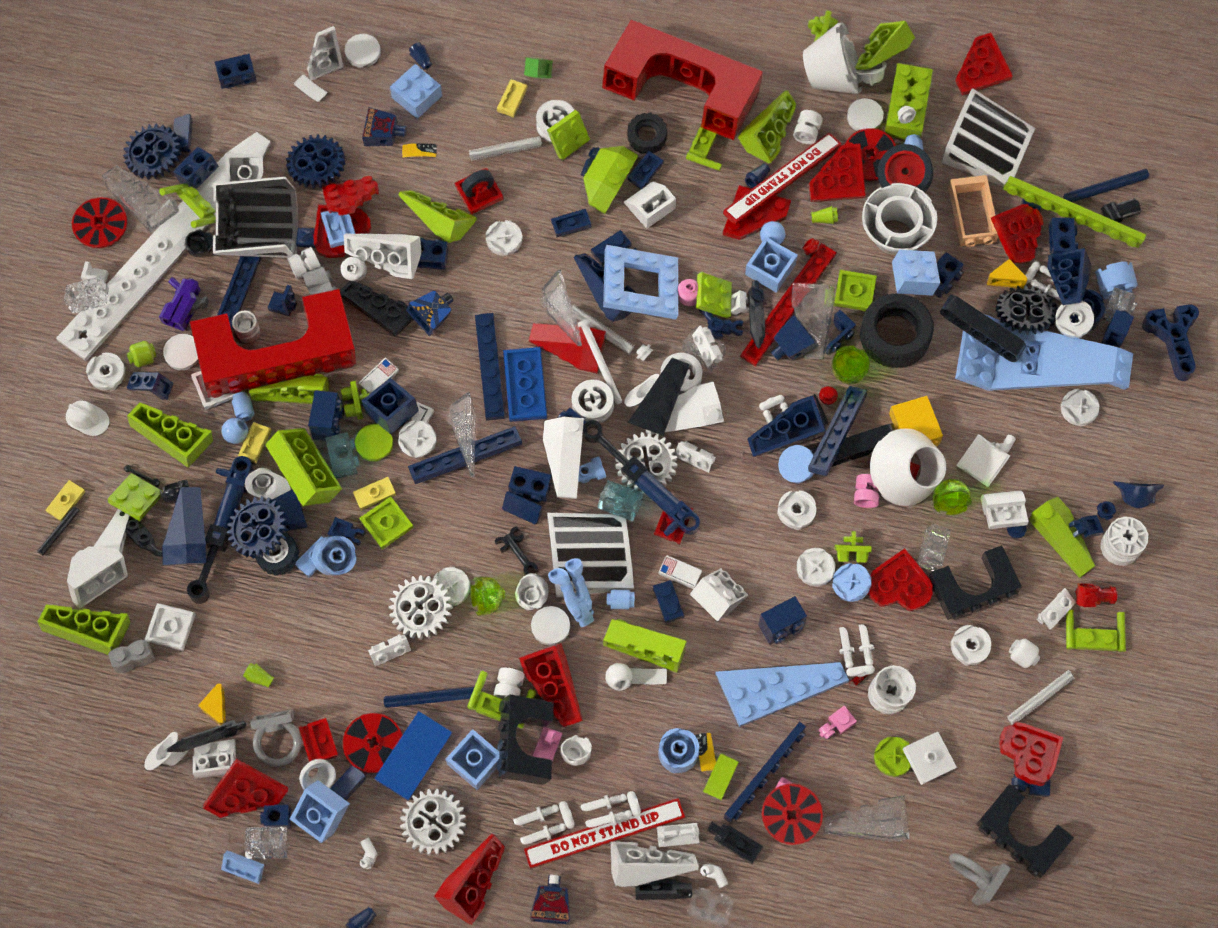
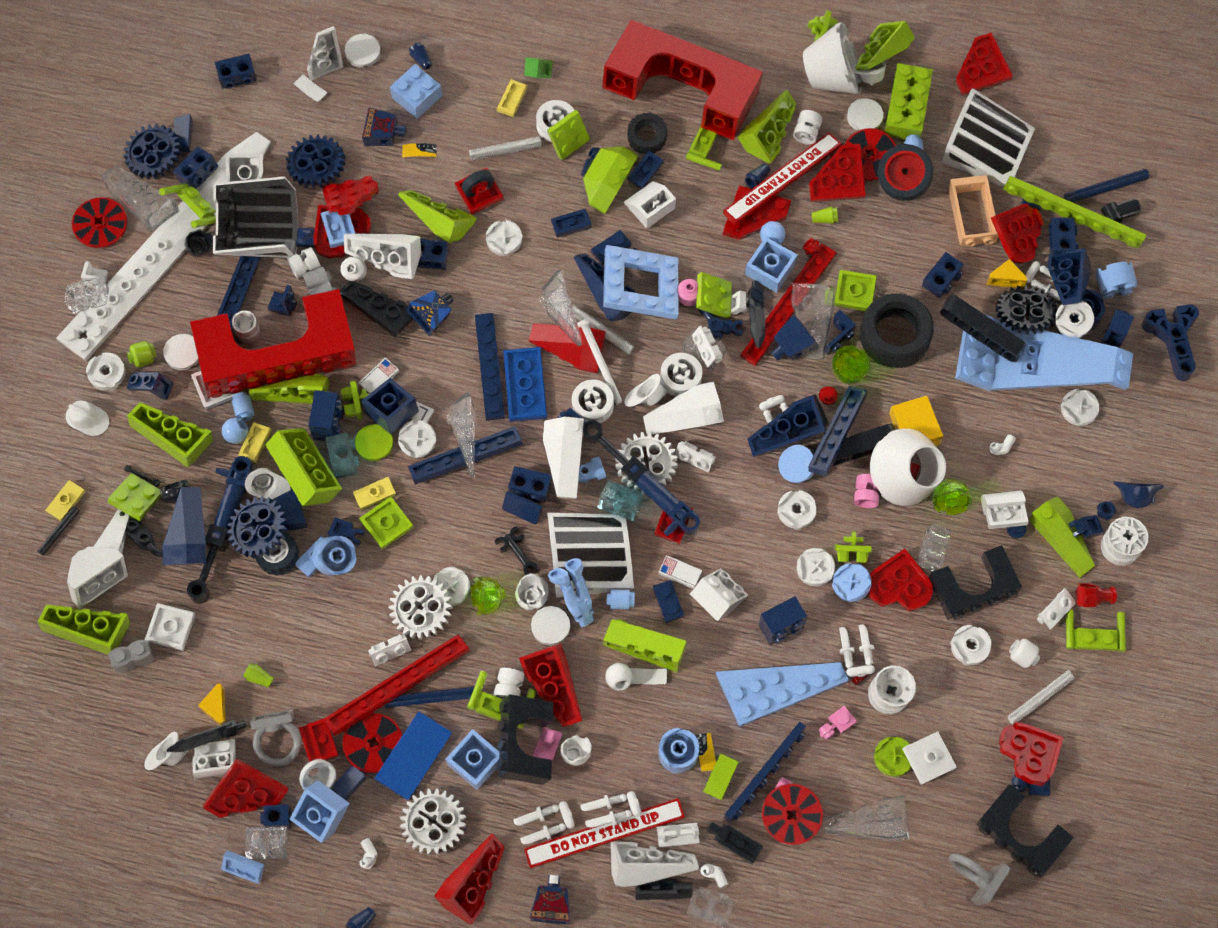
(183, 304): dark purple piece -> none
(396, 685): none -> red tile
(643, 352): white plate -> none
(659, 402): black wing -> none
(902, 204): white cone -> none
(906, 114): white plate -> none
(915, 272): light blue brick -> none
(983, 460): white piece -> none
(1121, 301): clear brick -> none

